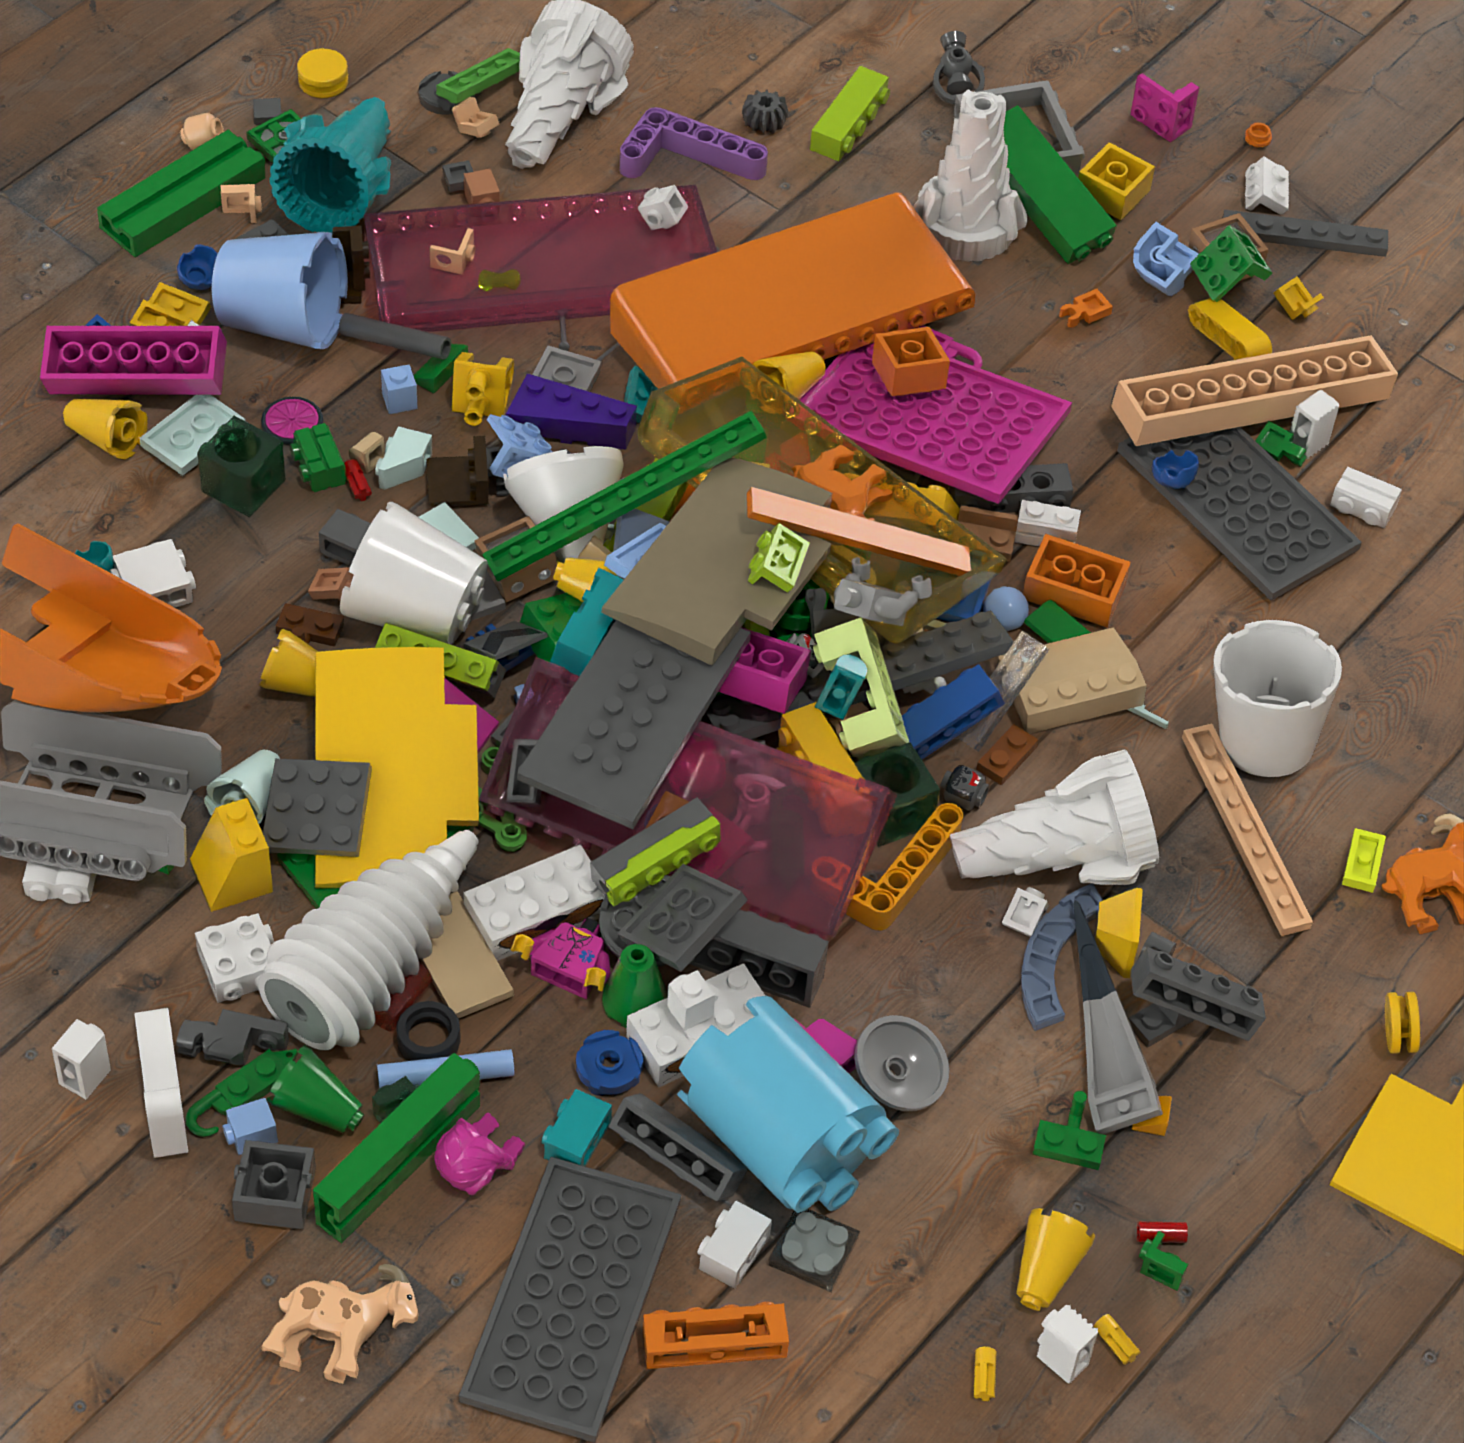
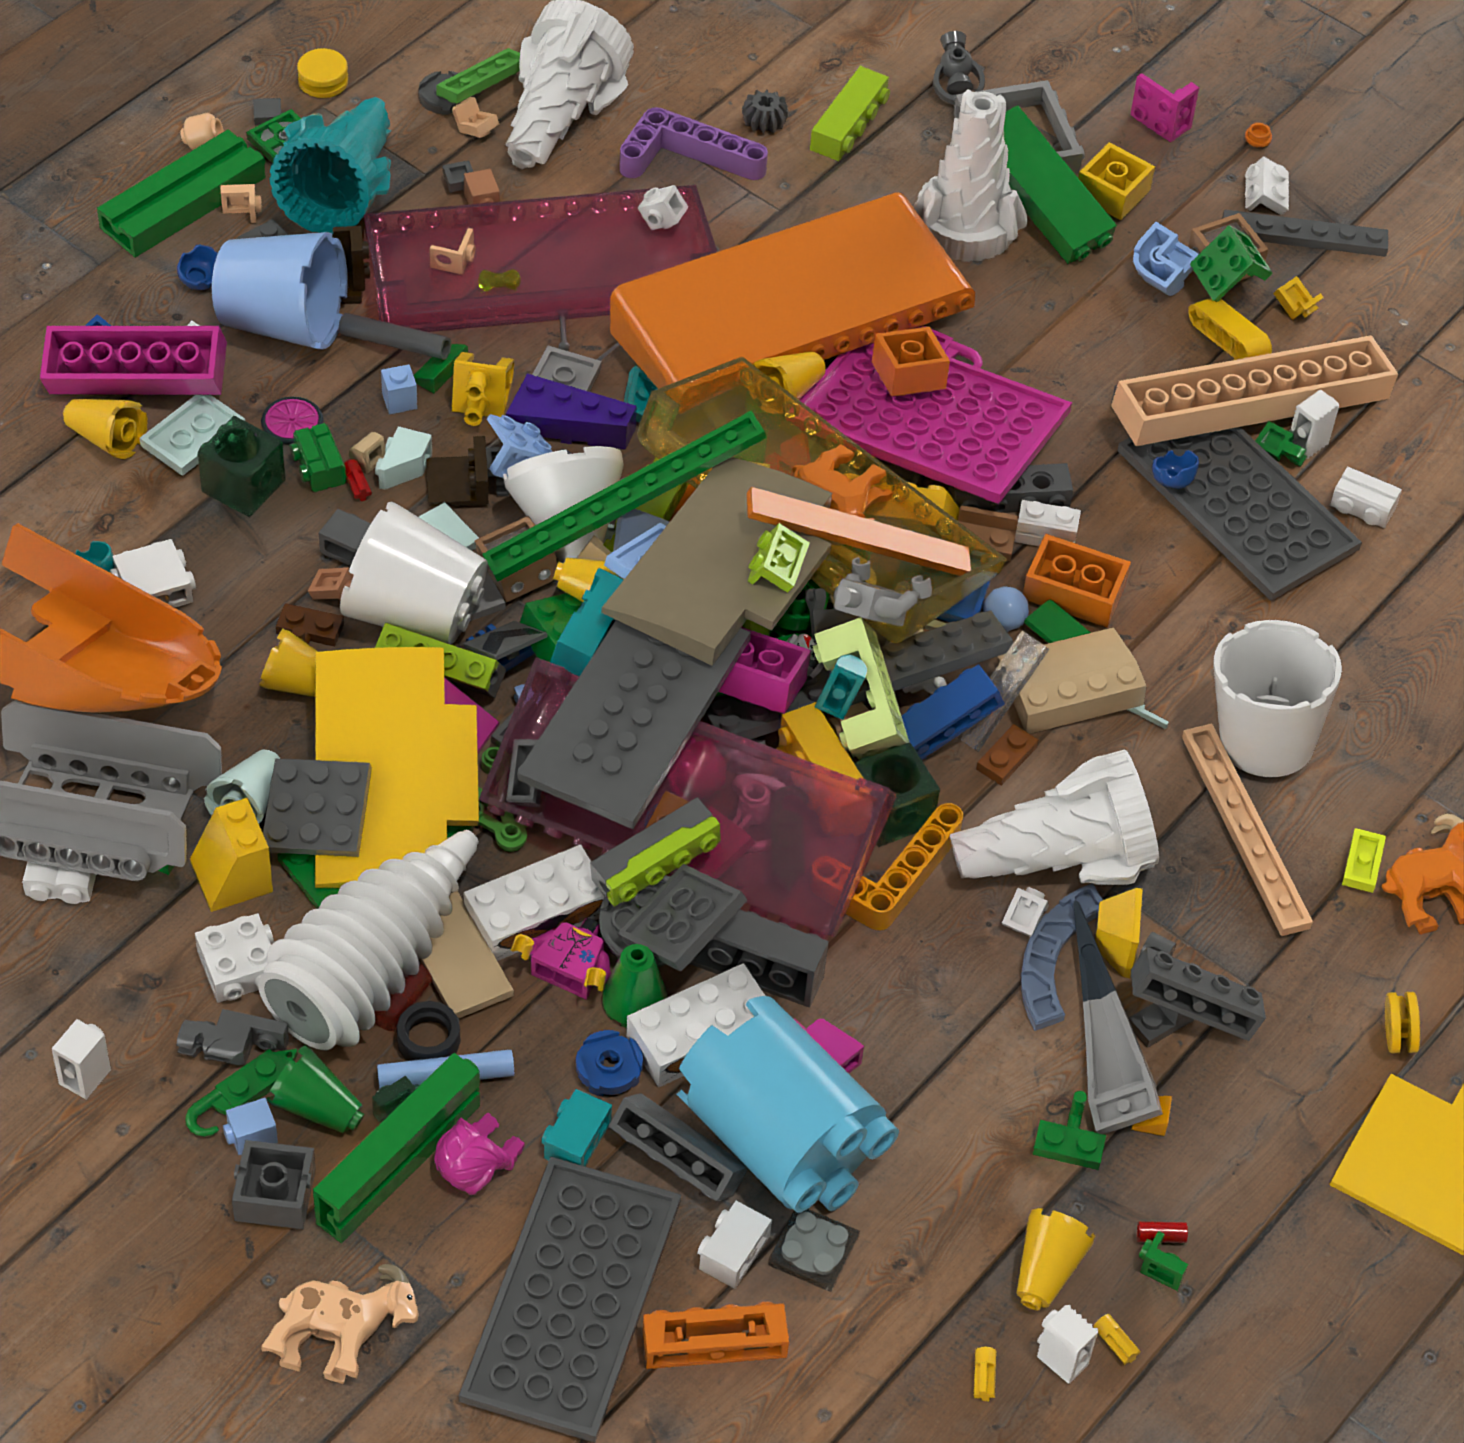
(161, 1083): white beam -> none
(170, 308): yellow slope -> none
(690, 999): white brick -> none
(911, 1053): light grey dish -> none
(965, 787): dark grey head -> none
(1087, 306): orange plate -> none

